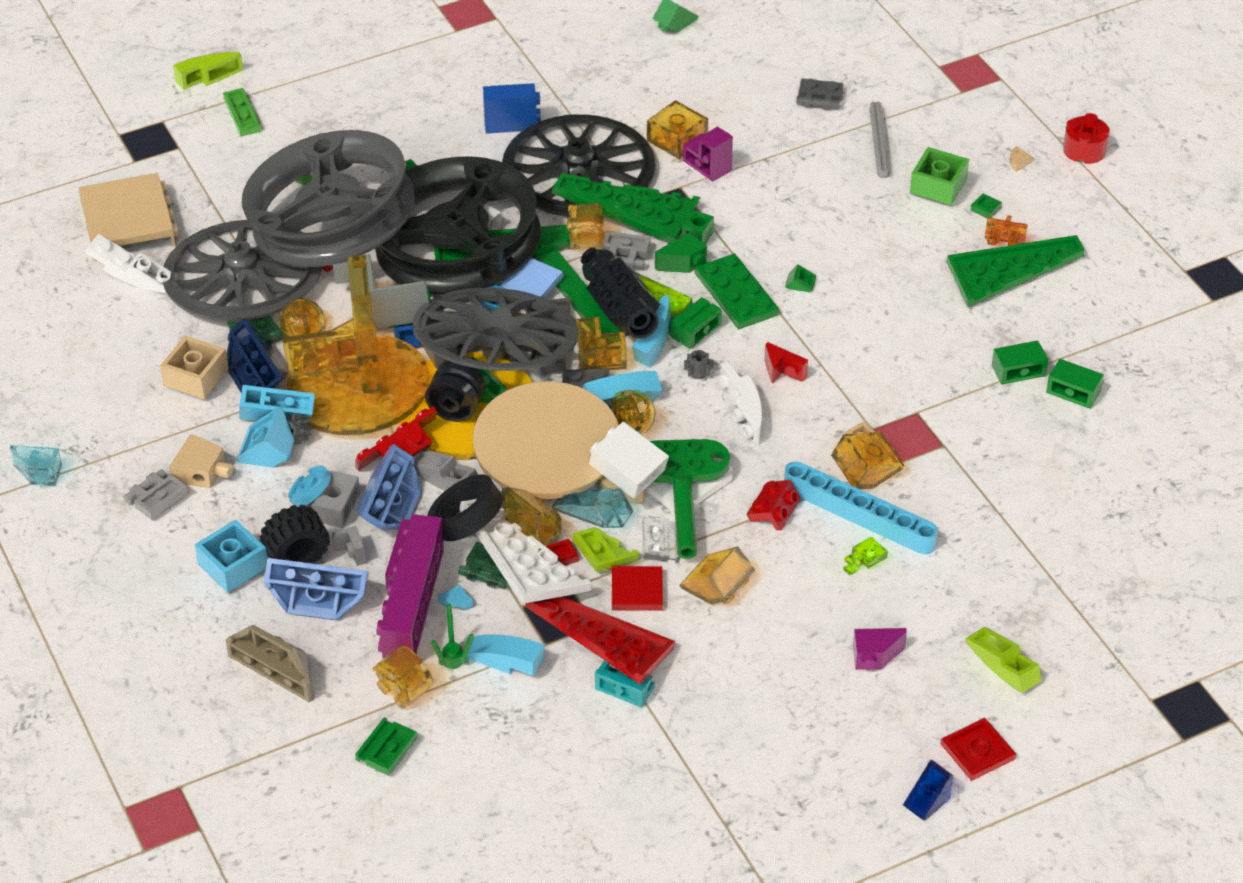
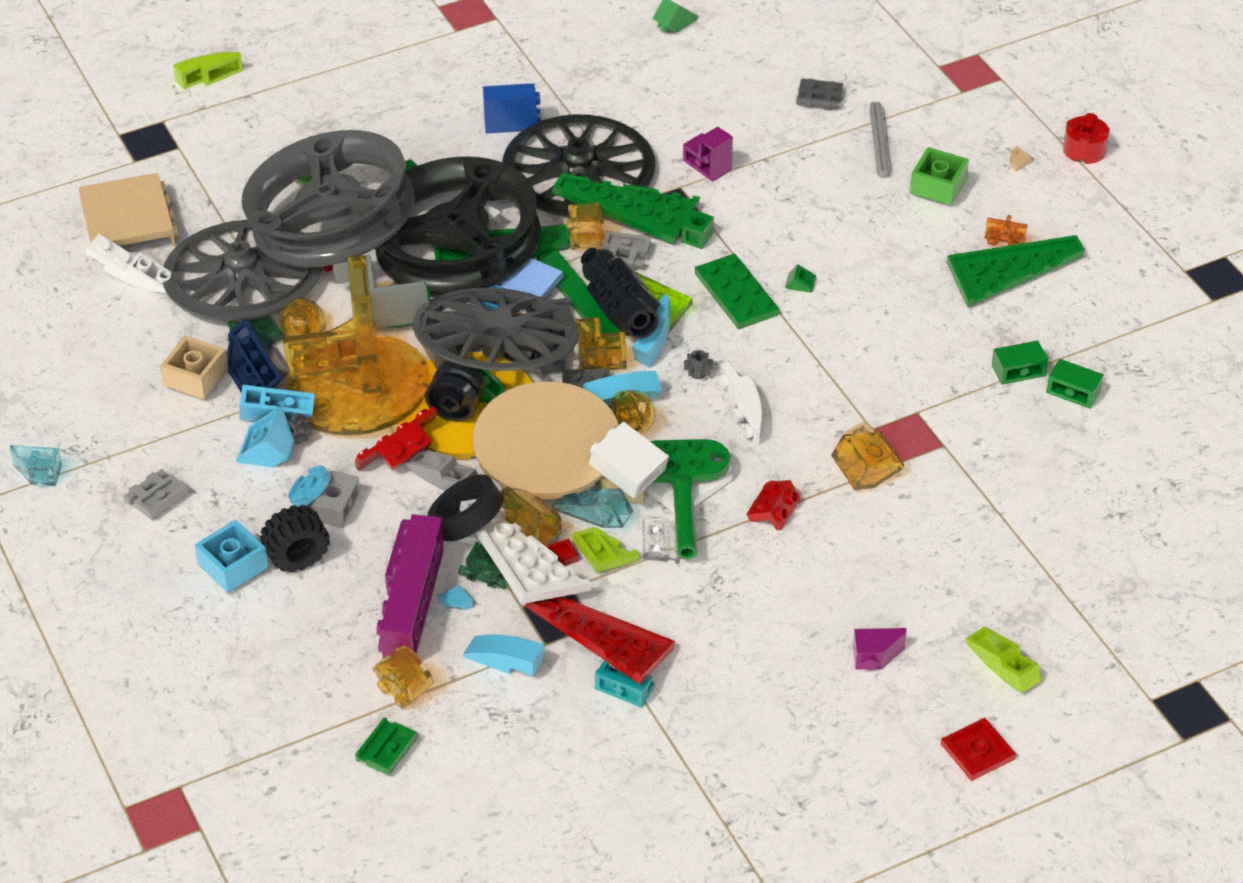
(200, 463): tan torso -> none
(241, 112): bright green tile -> none
(272, 659): dark tan wedge -> none
(314, 588): medium blue wedge -> none
(350, 540): light grey bracket -> none
(391, 491): medium blue wedge -> none
(406, 334): blue slope -> none
(452, 654): green plant -> none
(637, 588): red tile -> none
(674, 127): clear yellow brick -> none
(681, 255): green slope -> none
(695, 322): green brick -> none
(719, 576): clear yellow slope -> none
(783, 361): red slope -> none
(862, 508): medium azure beam -> none
(864, 553): clear neon green plate -> none
(930, 791): clear blue slope -> none
(985, 206): green tile -> none

